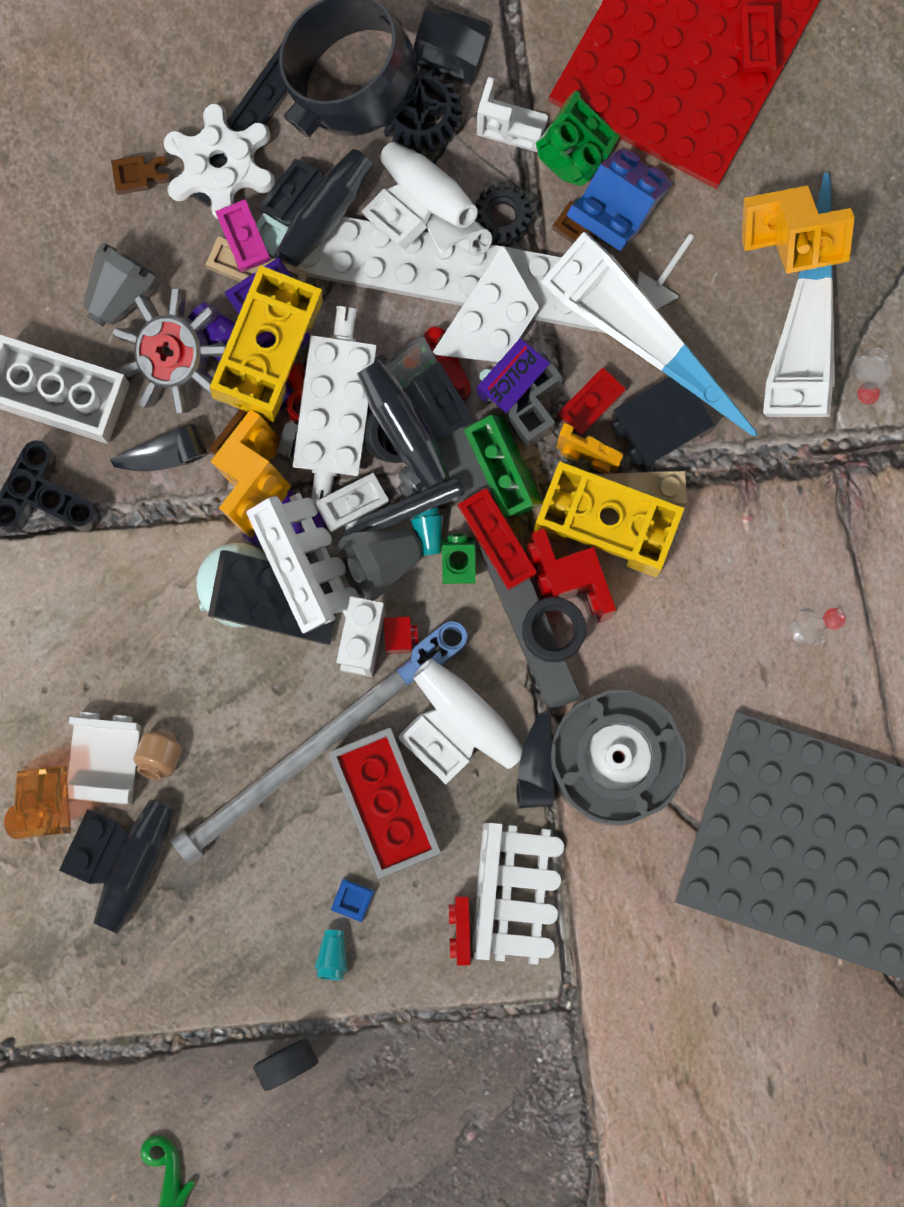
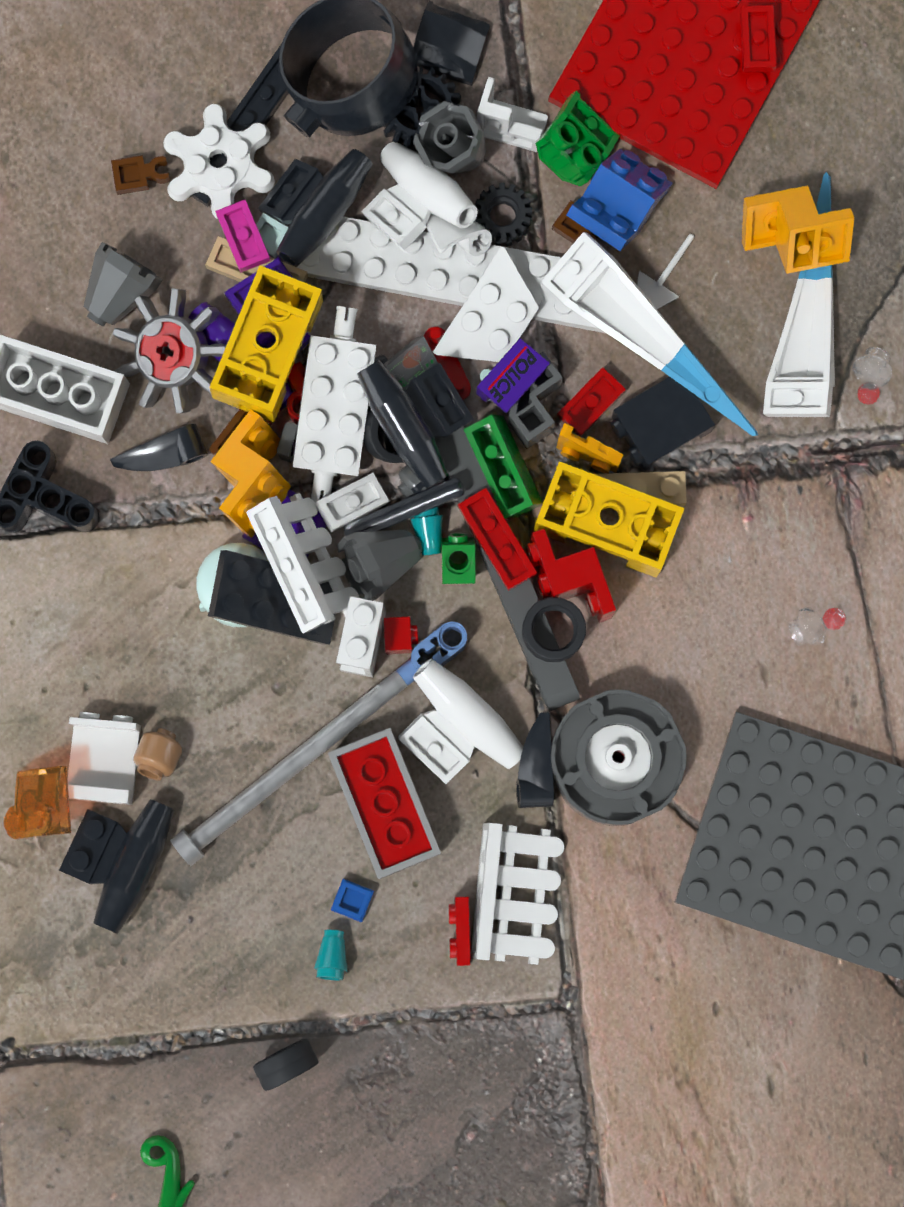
(450, 139): none -> dark grey cone

